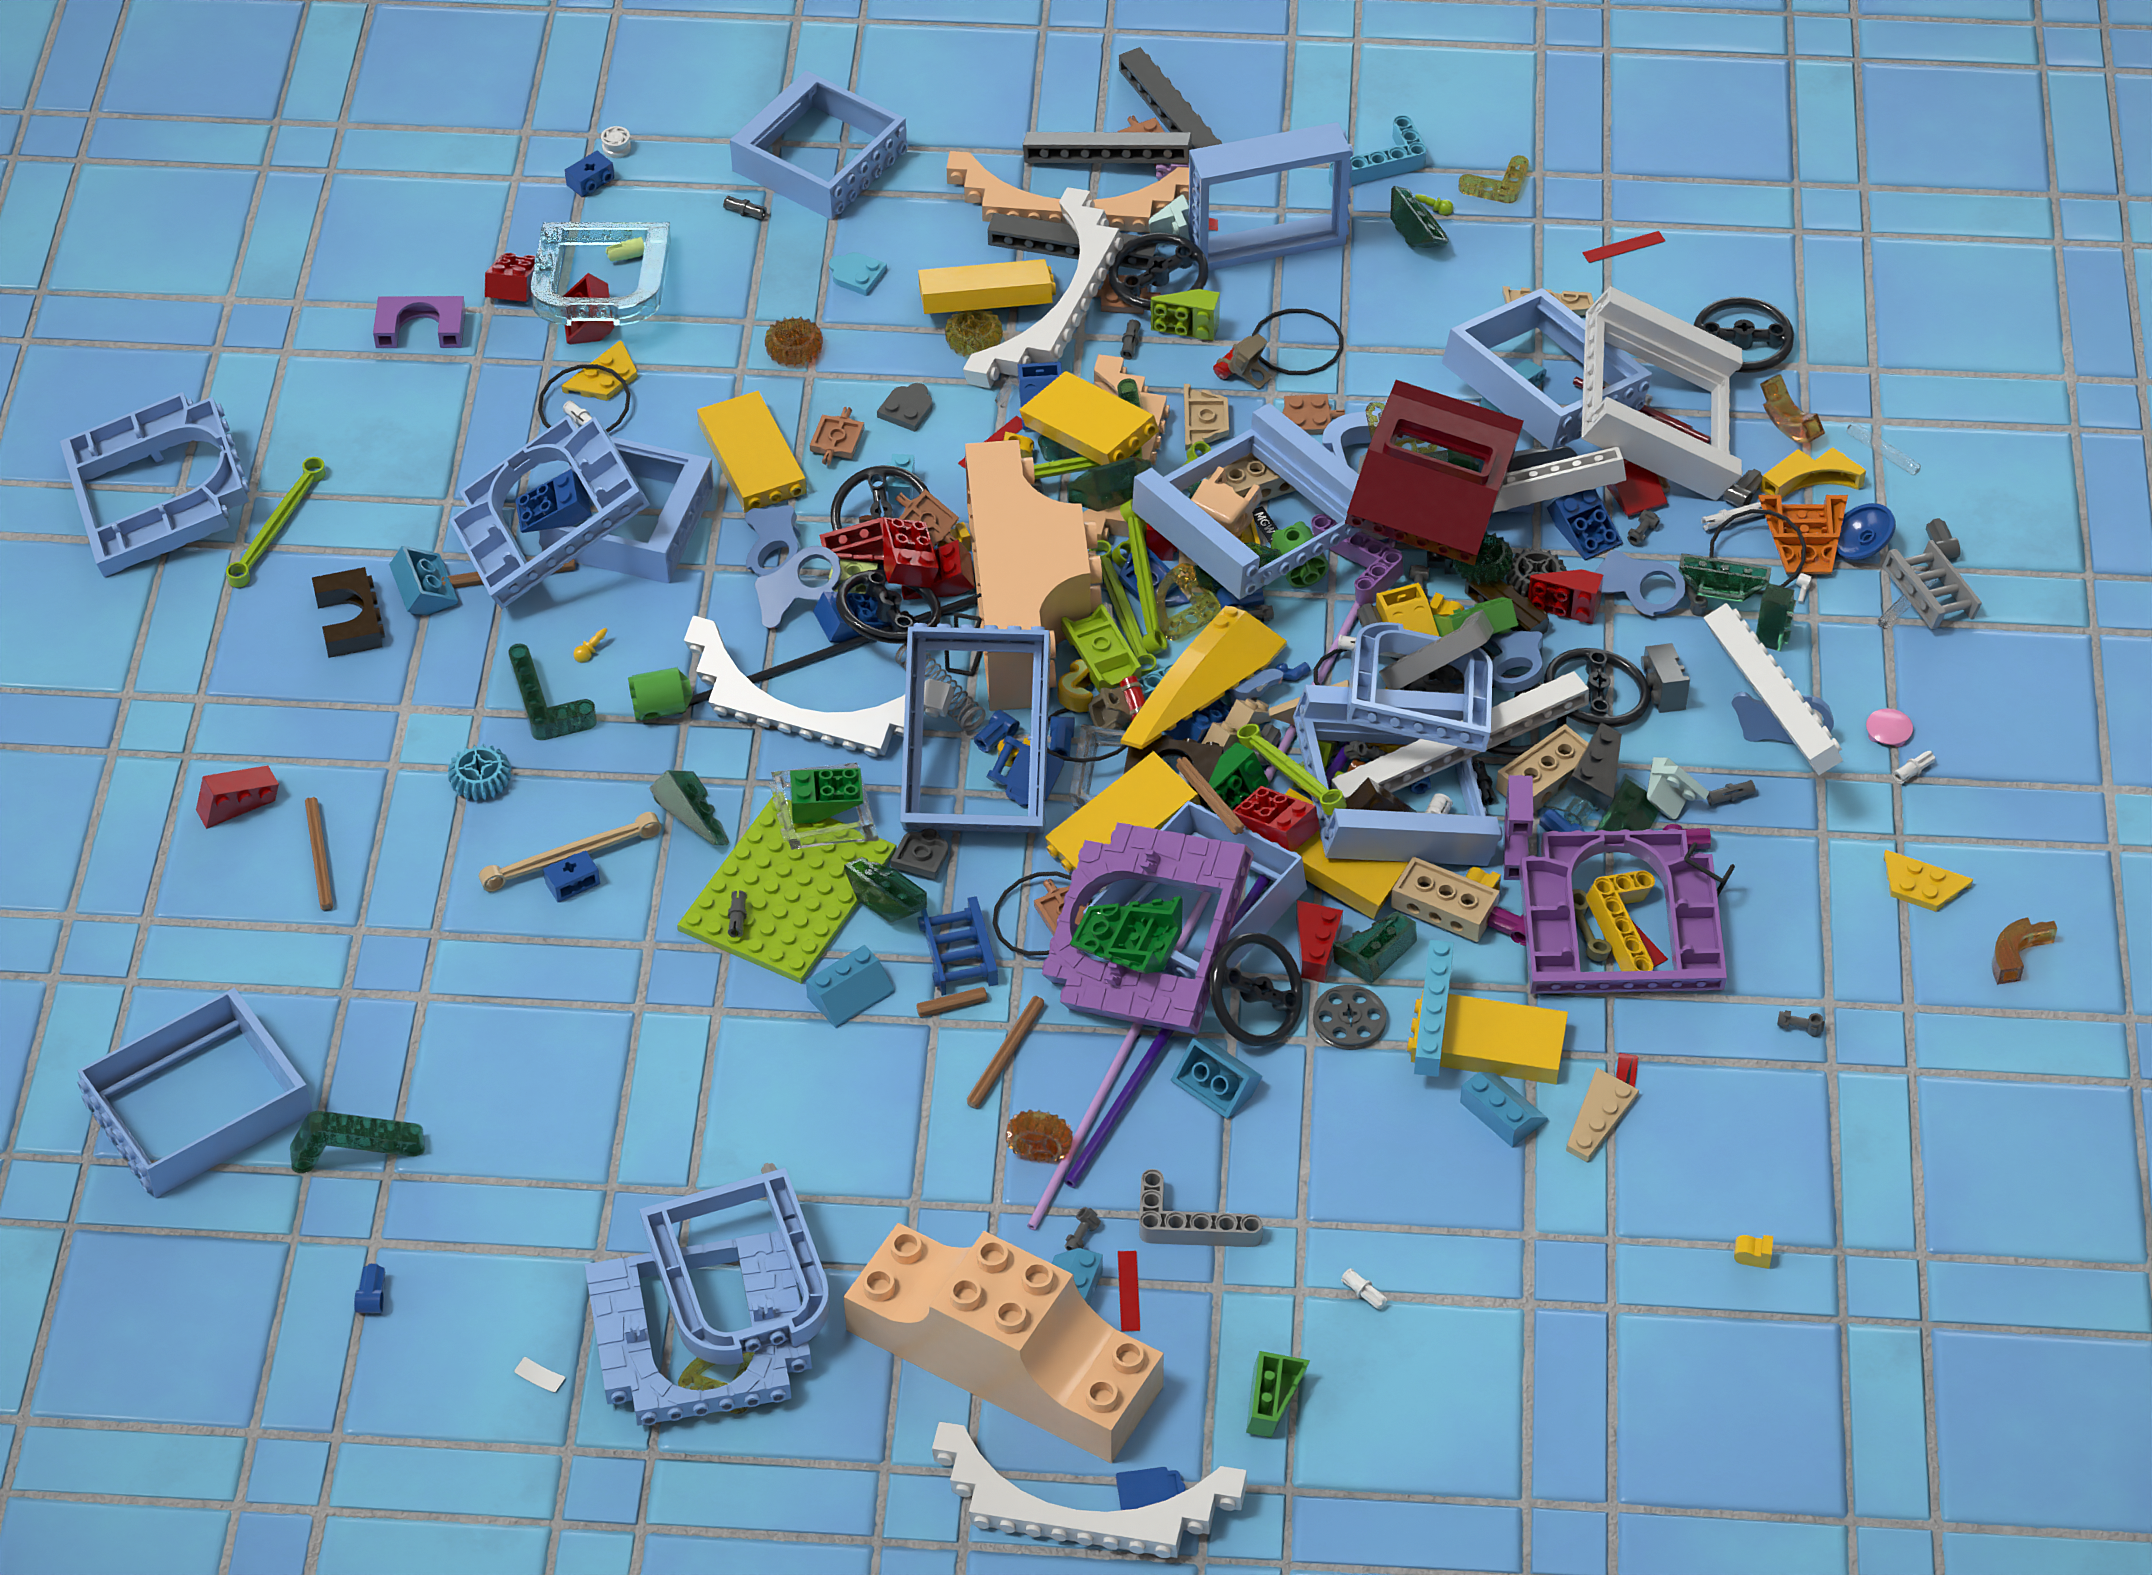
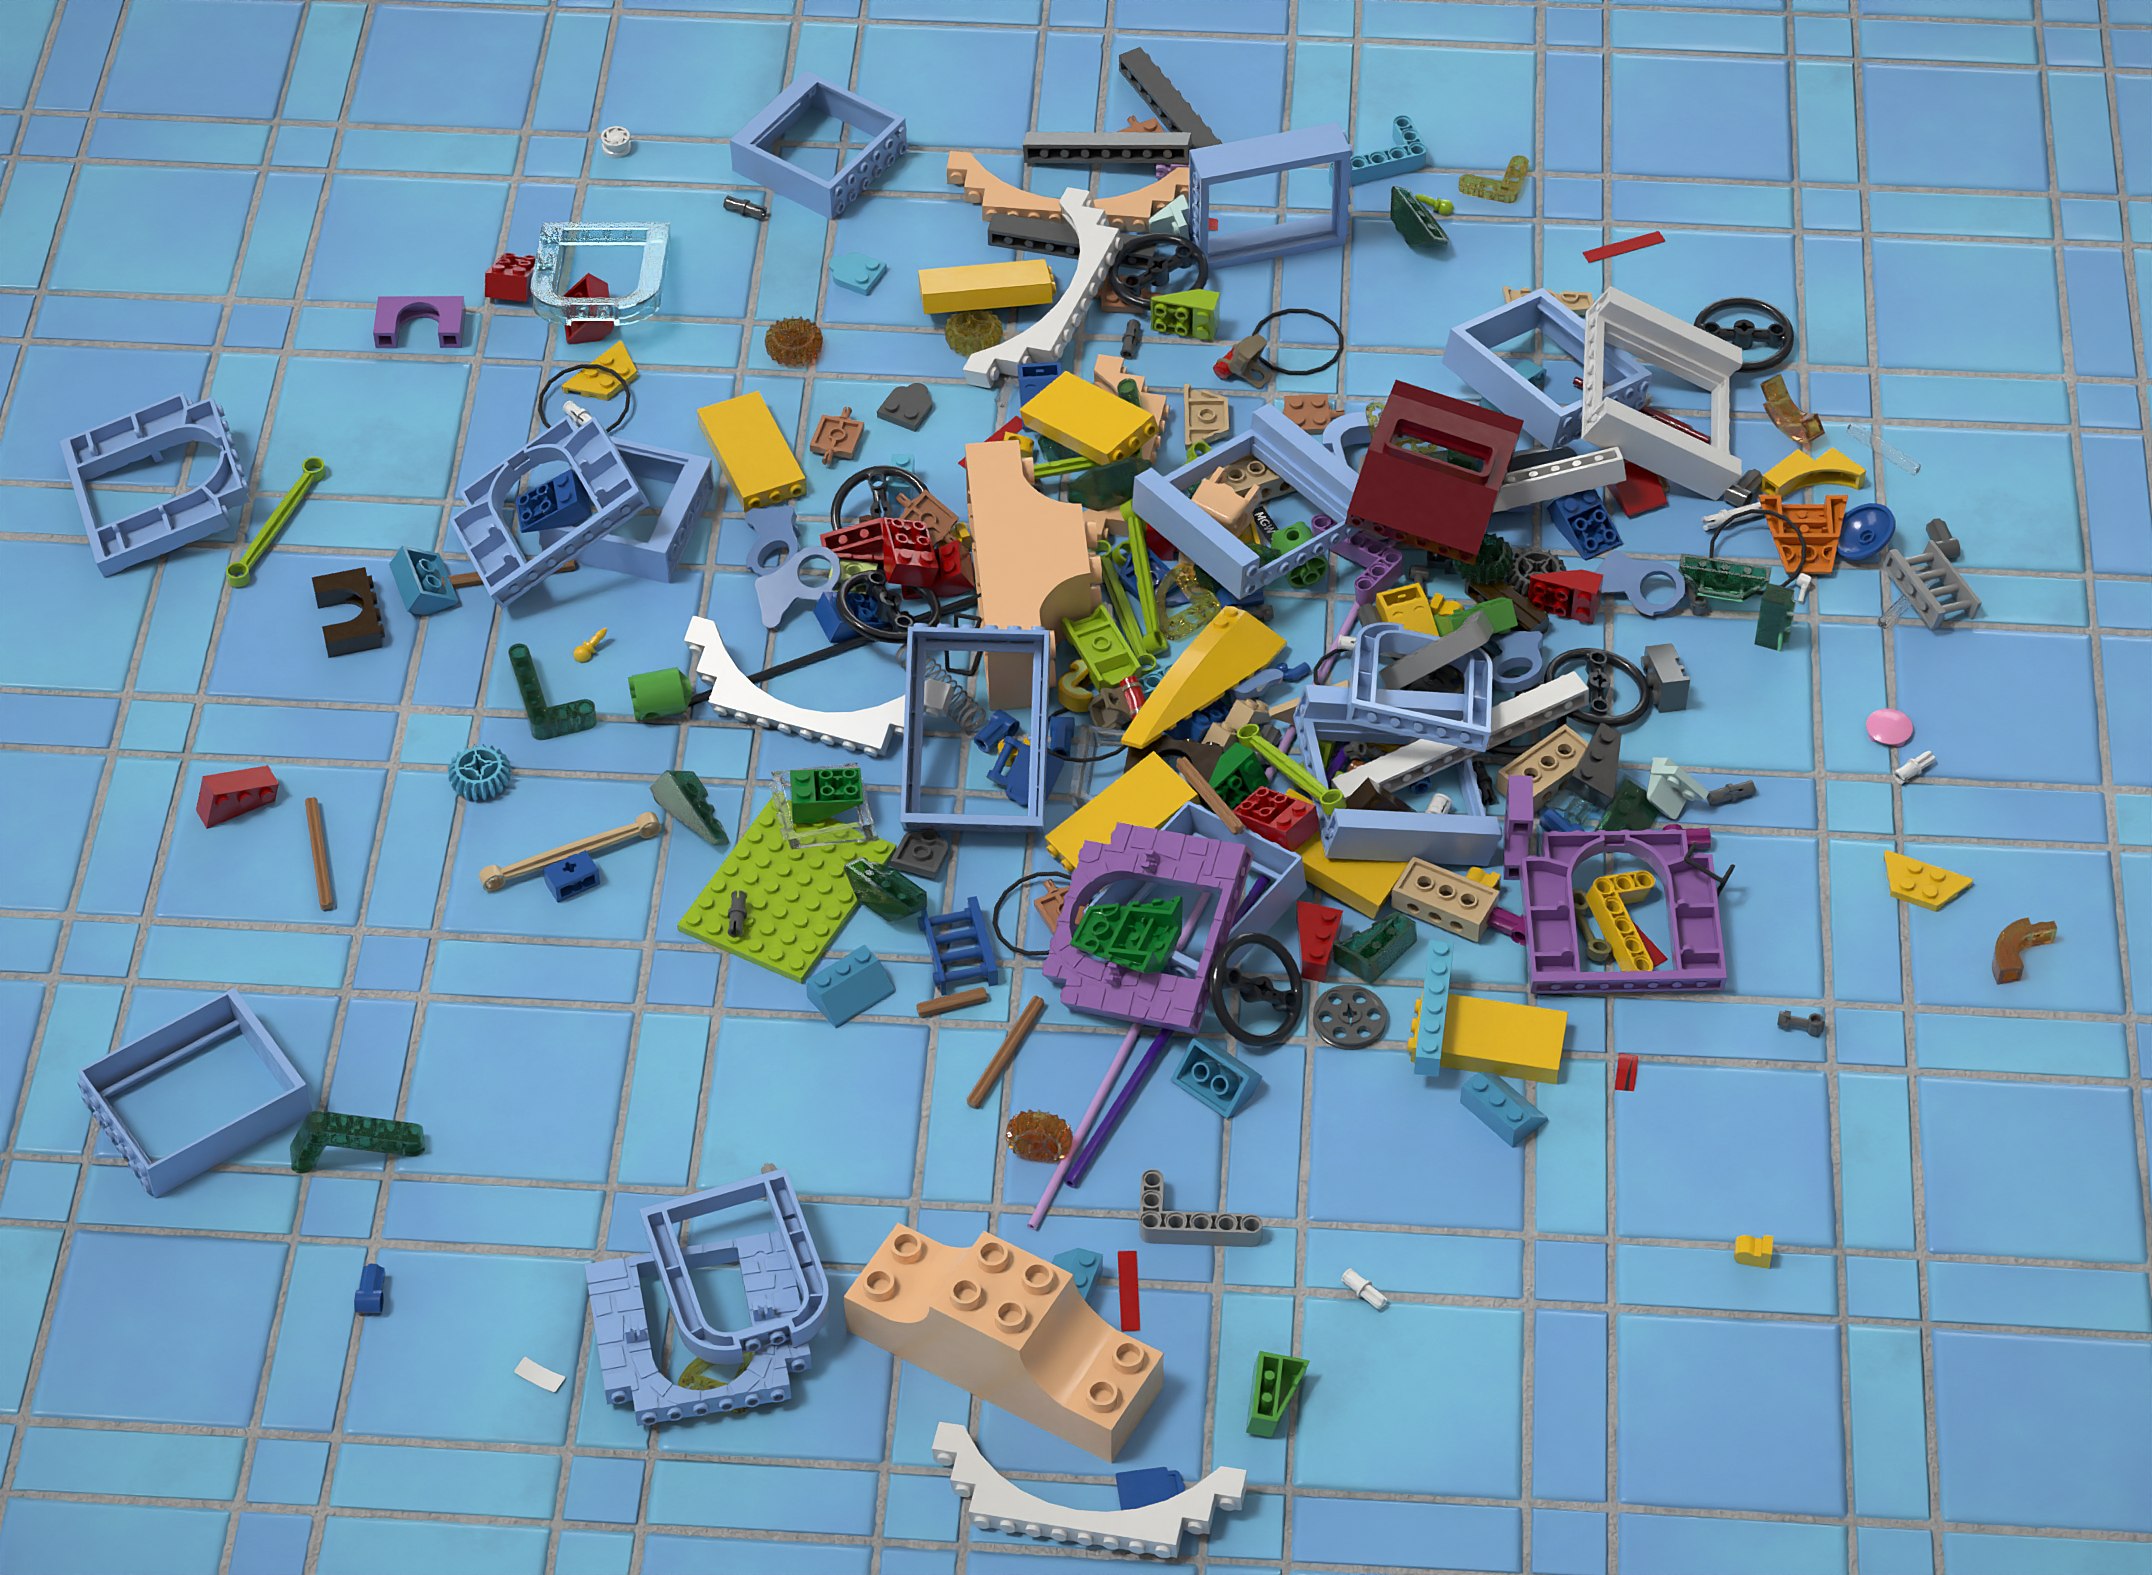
(589, 173): blue brick -> none
(626, 249): yellowish green hinge -> none
(1089, 1221): dark grey bar -> none
(1600, 1112): tan wing -> none
(1648, 520): dark grey bar -> none
(1760, 723): medium blue animal -> none
(1774, 689): white brick -> none

